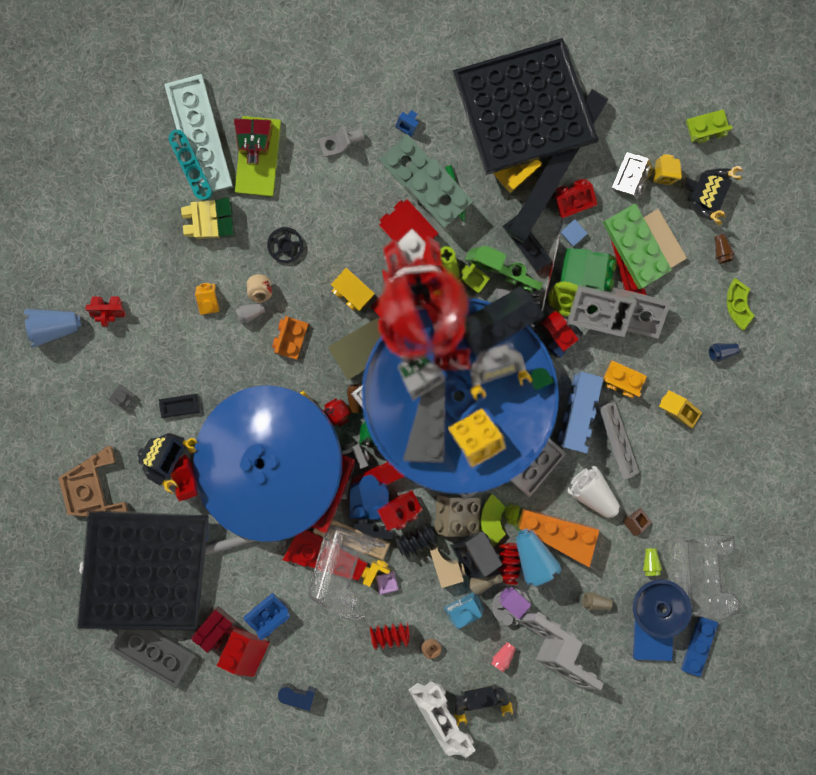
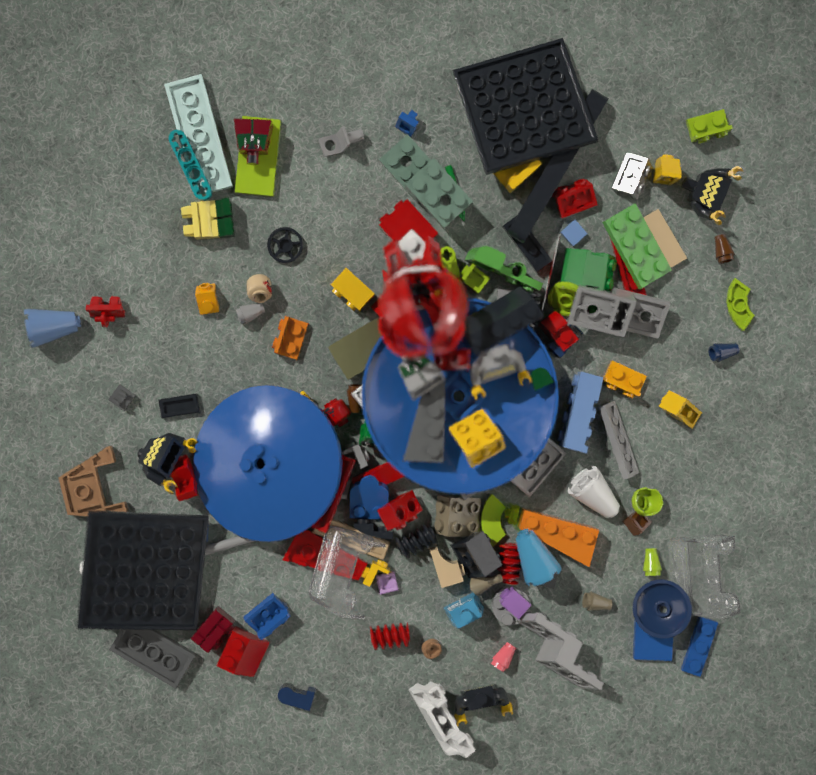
(647, 501): none -> lime hair

